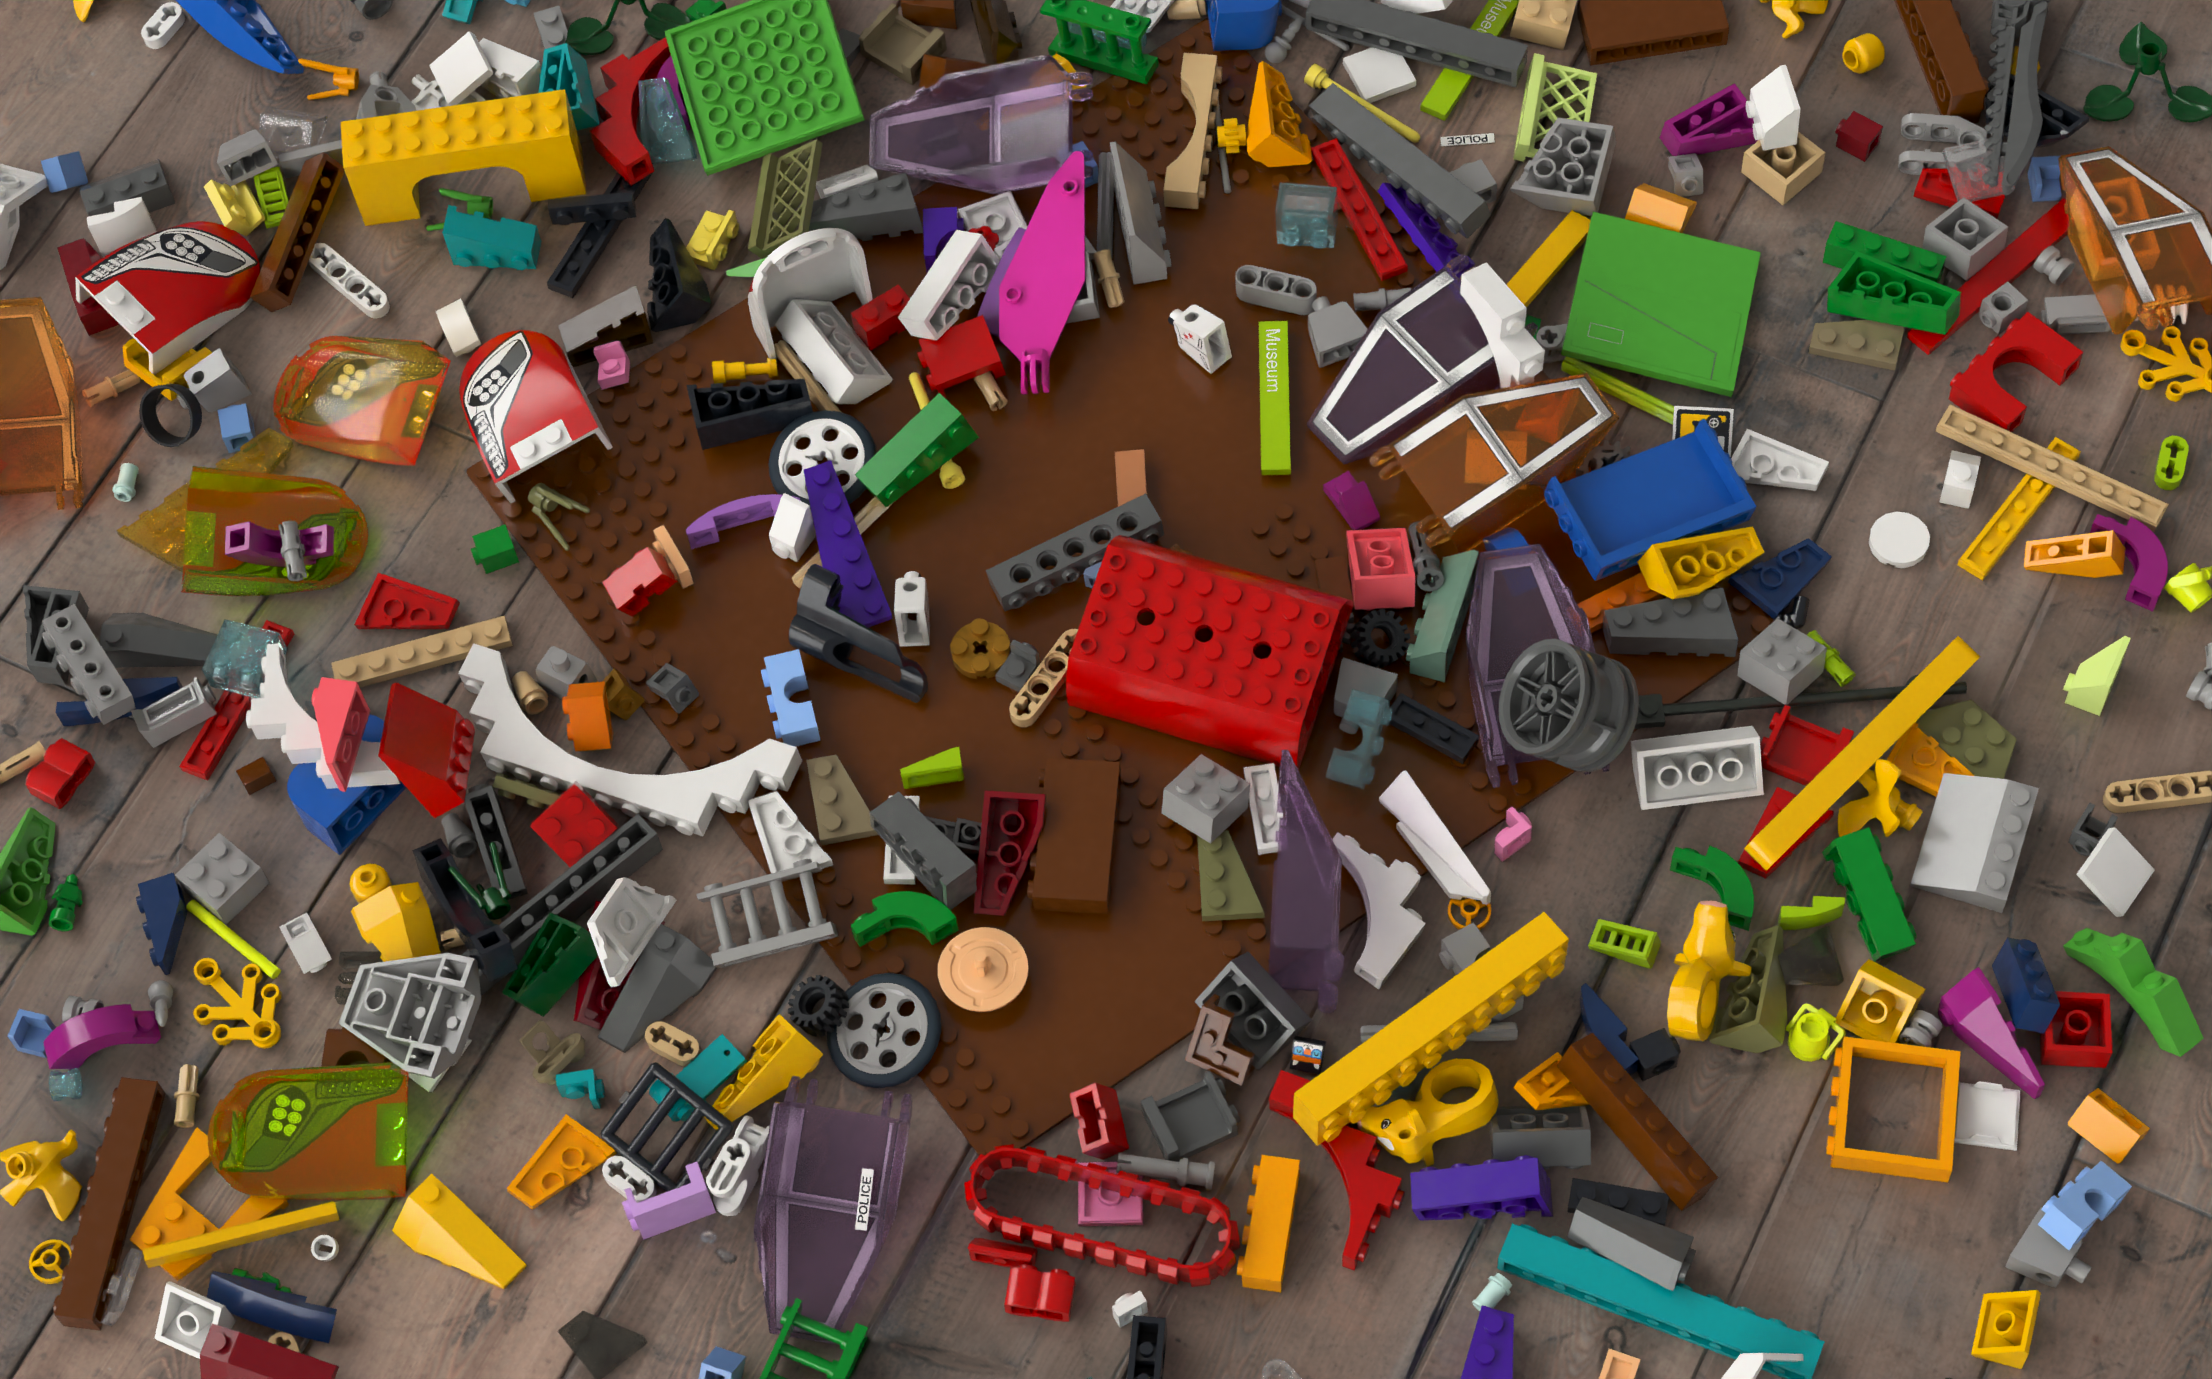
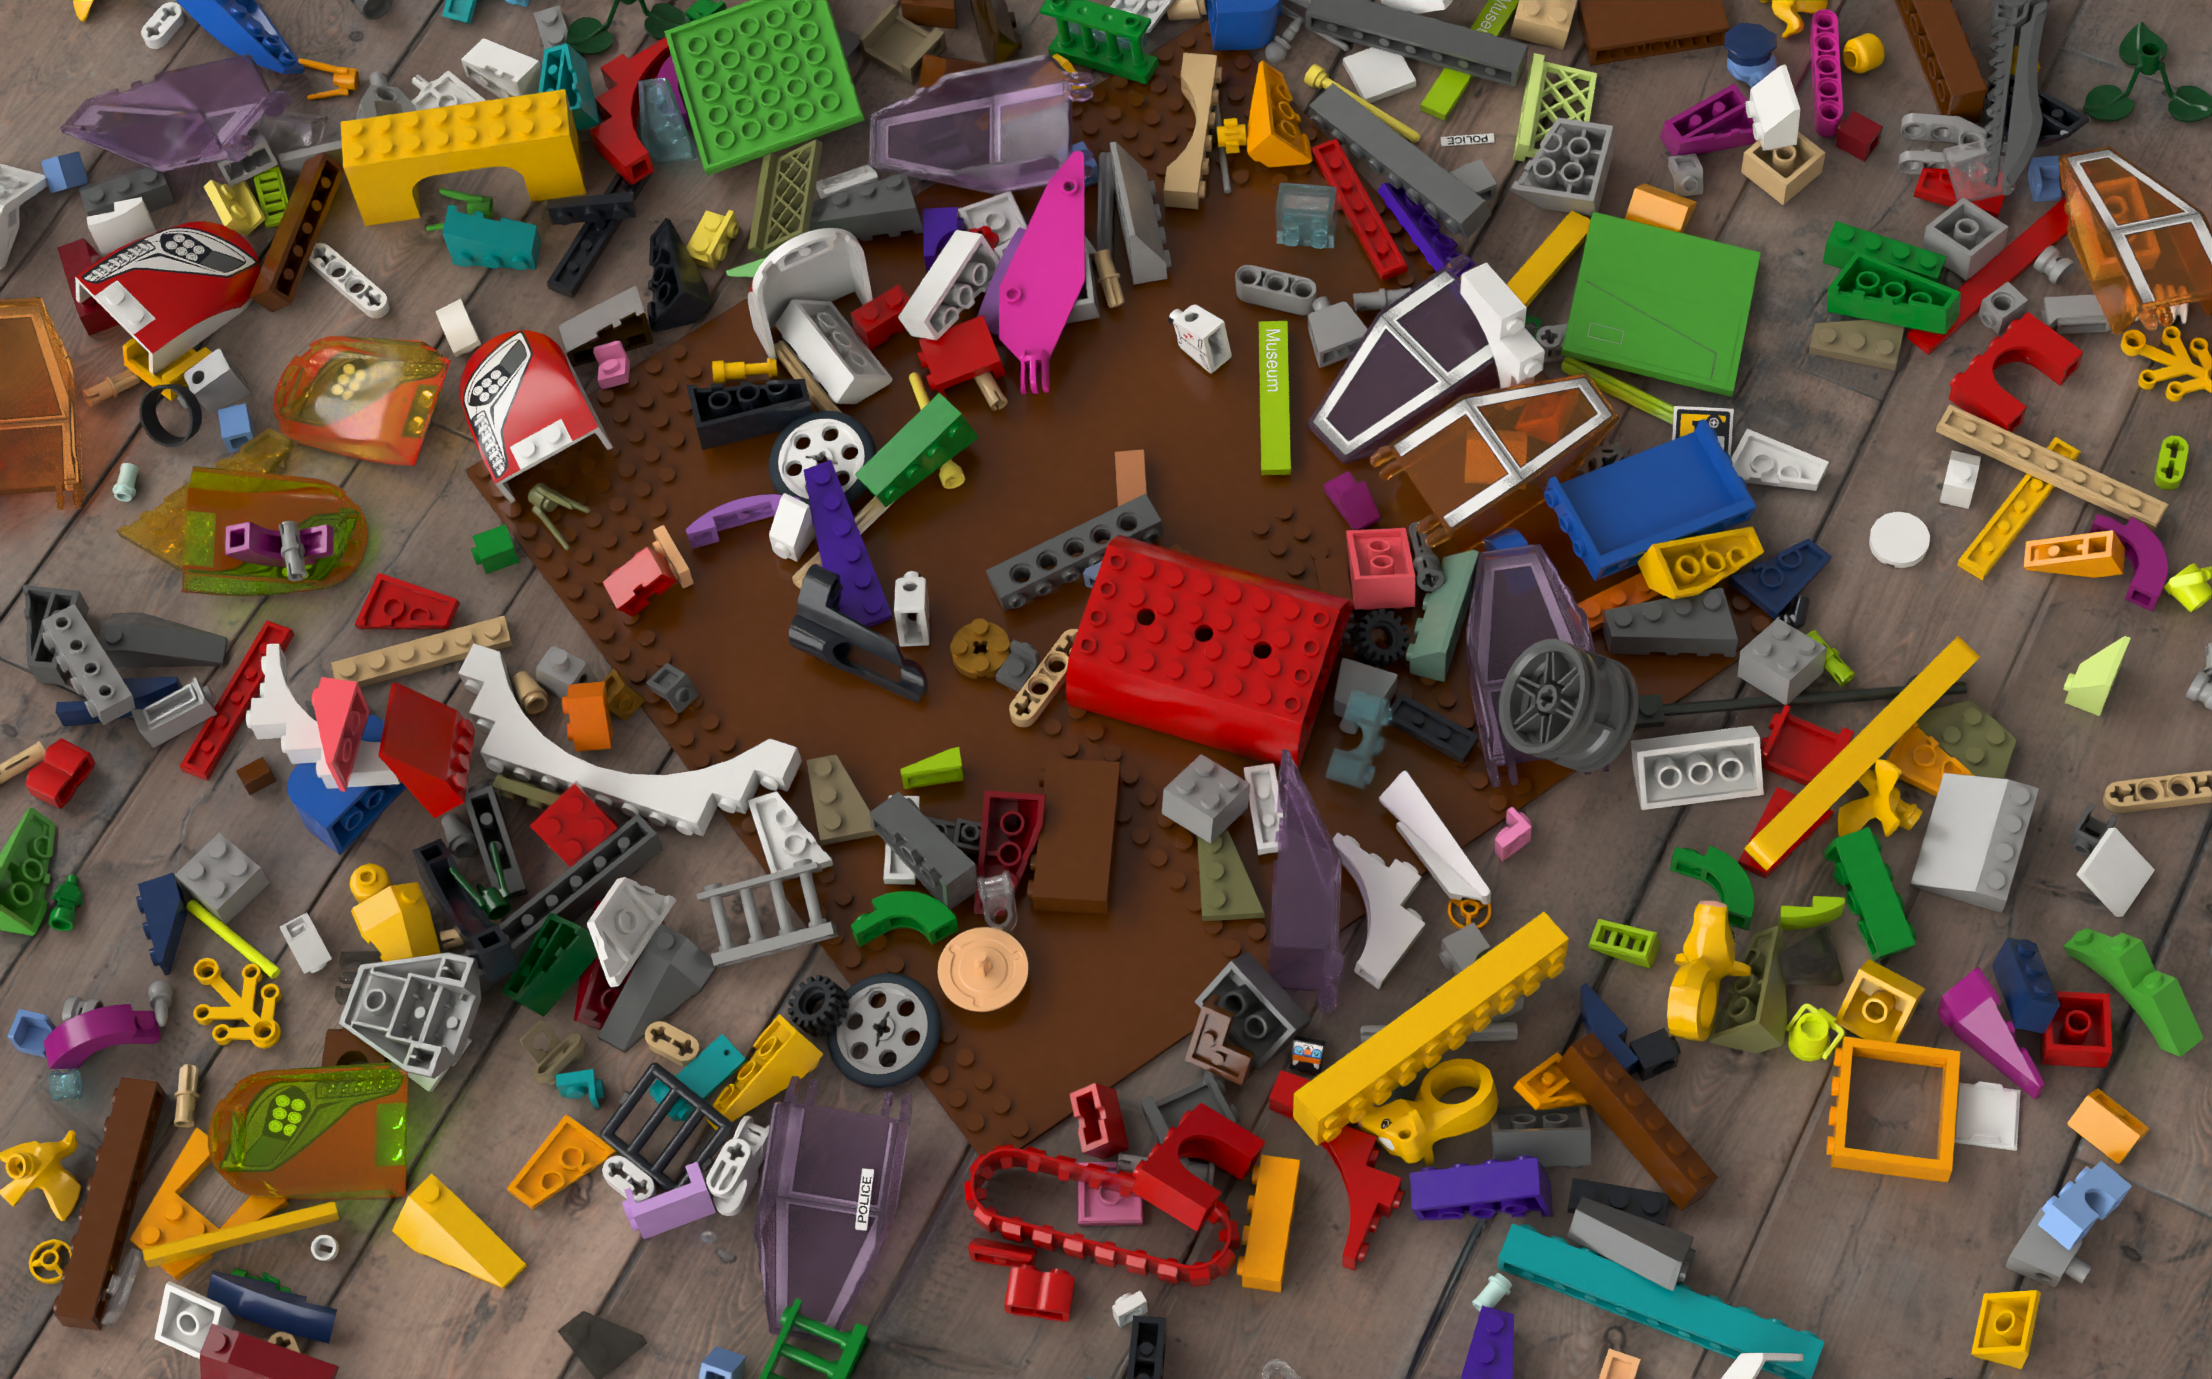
(181, 116): none -> clear purple windscreen
(237, 658): clear light blue piece -> none
(461, 69): white tile -> none
(795, 720): light blue arch -> none
(996, 895): none -> clear piece
(1200, 1135): none -> red arch
(1750, 52): none -> dark blue piece
(1826, 72): none -> dark pink beam
(1921, 1029): light grey wheel -> none

